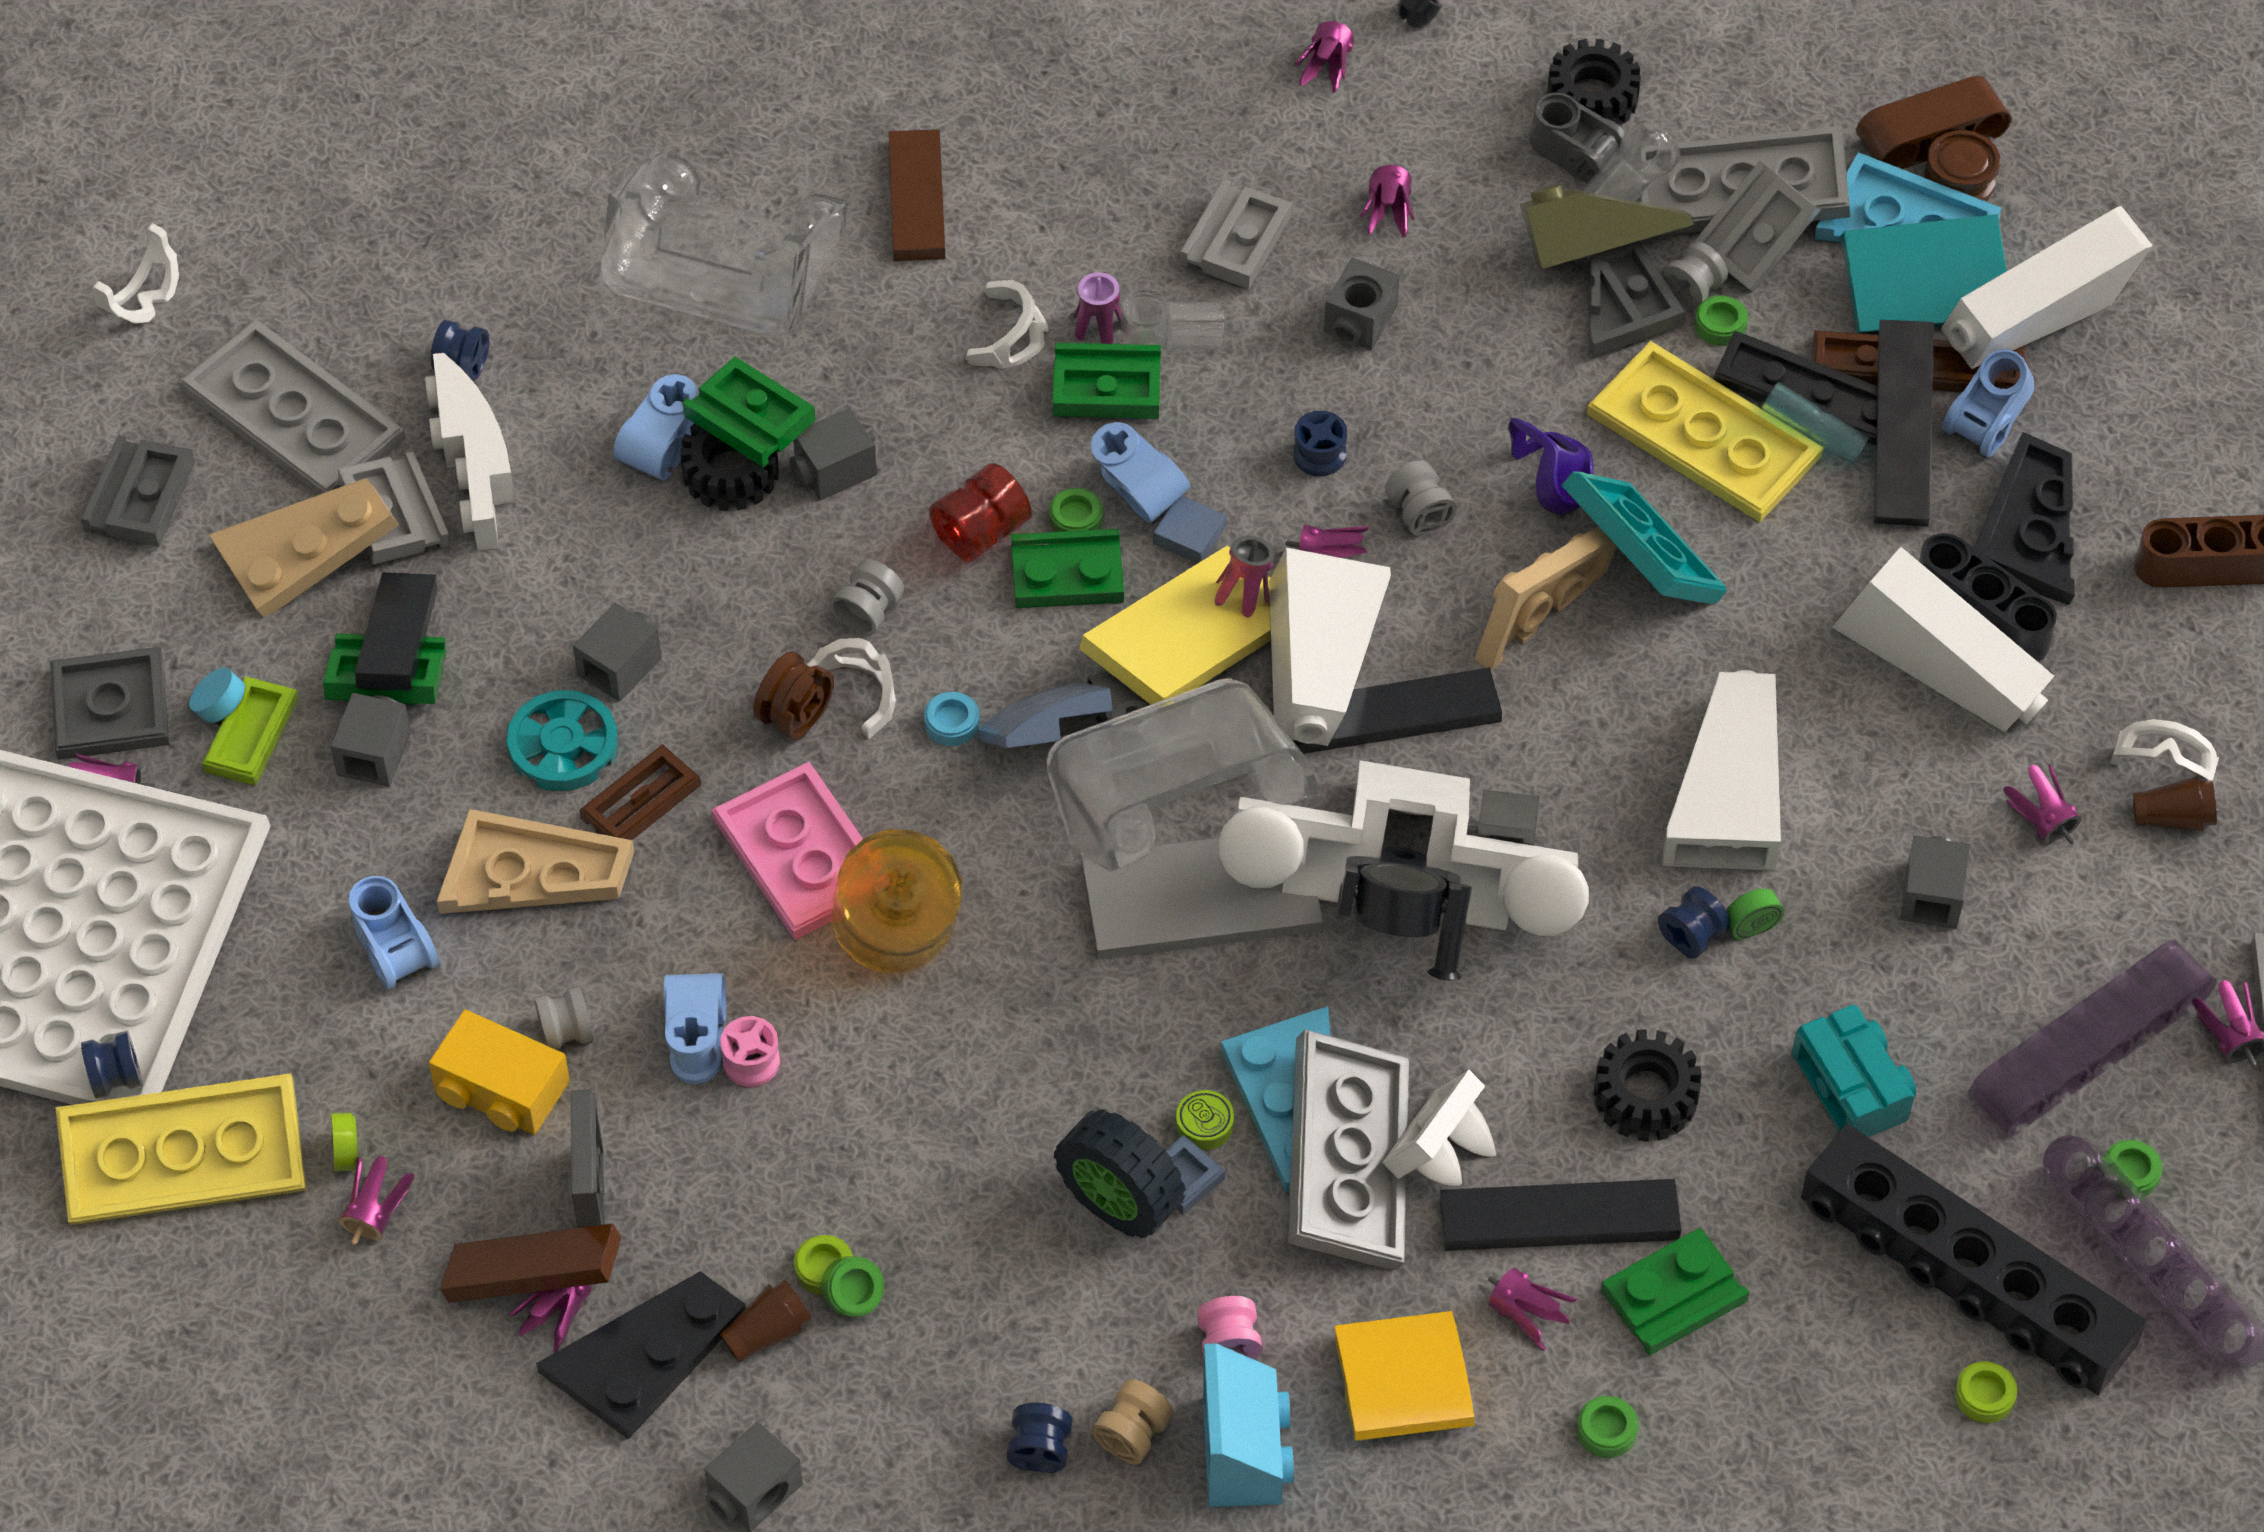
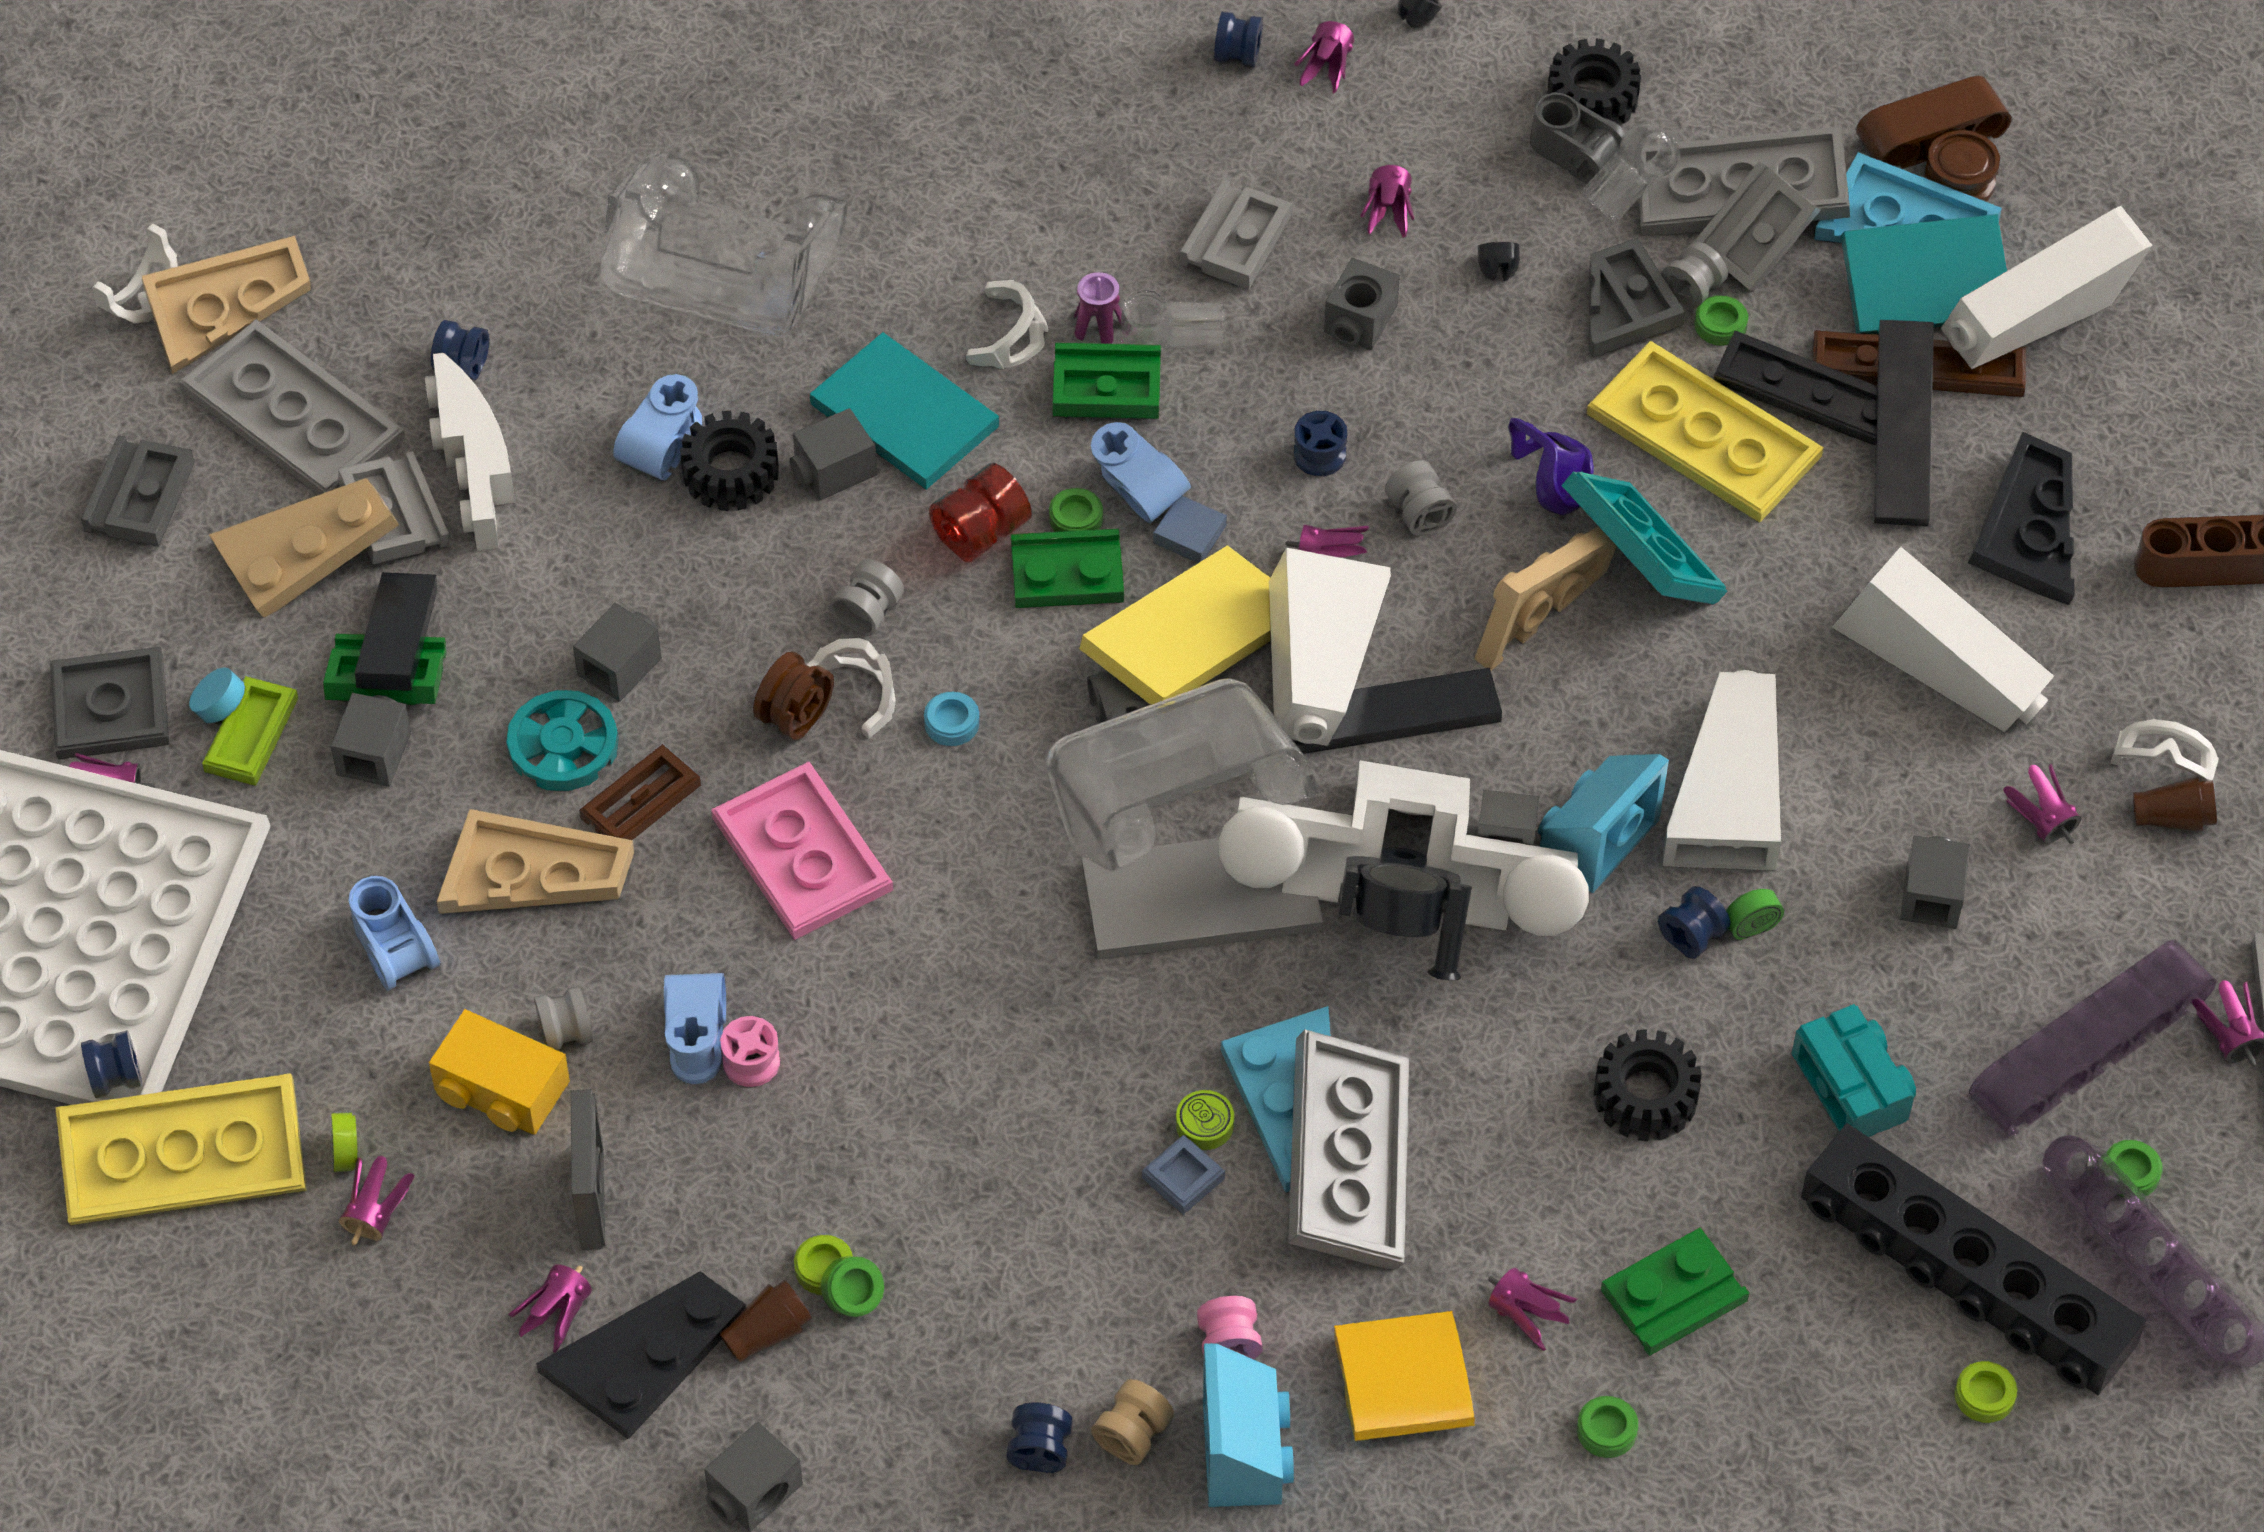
(220, 296): none -> tan wing
(531, 1263): reddish brown tile -> none
(749, 411): green plate -> none
(896, 901): clear yellow wheel -> none
(907, 409): none -> teal tile
(916, 195): reddish brown tile -> none
(1036, 716): sand blue slope -> none
(1119, 1173): black wheel -> none
(1238, 39): none -> dark blue wheel
(1249, 560): flat silver piece -> none
(1445, 1115): white tile -> none
(1497, 255): none -> black hinge
(1560, 1214): black tile -> none
(1583, 223): olive slope -> none
(1607, 813): none -> medium azure slope
(1820, 426): clear light blue piece -> none
(1990, 406): light blue piece -> none
(1992, 592): black beam -> none

